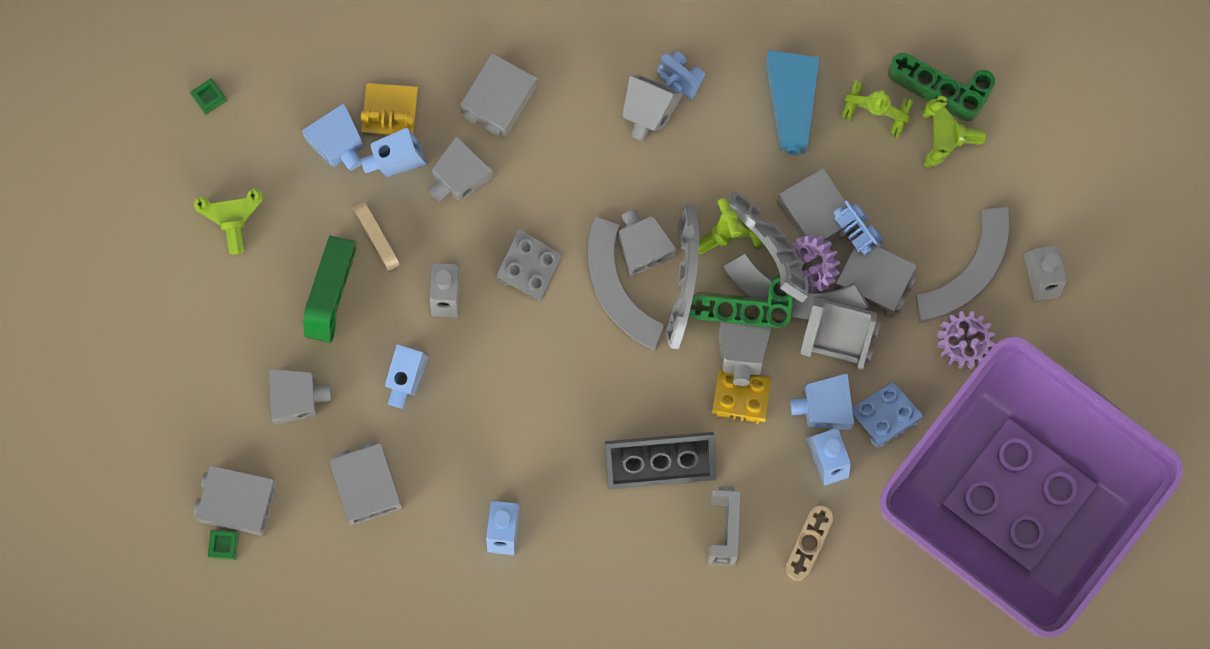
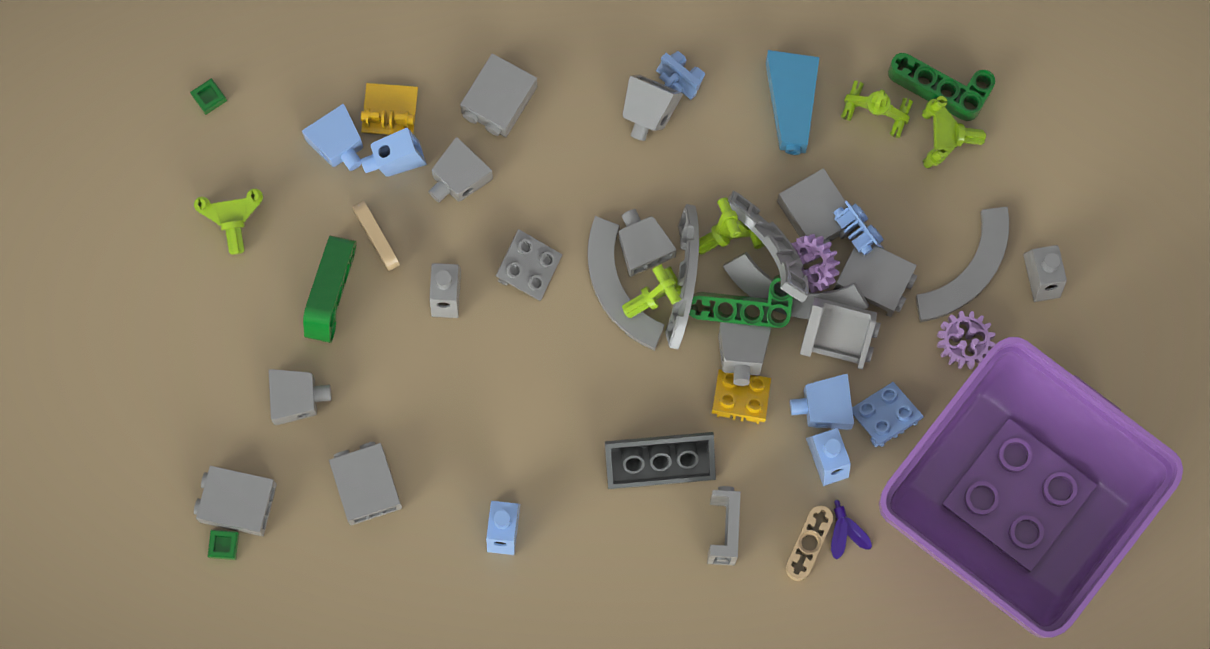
(409, 363): light blue torso -> none
(648, 298): none -> lime axle
(843, 527): none -> dark purple piece

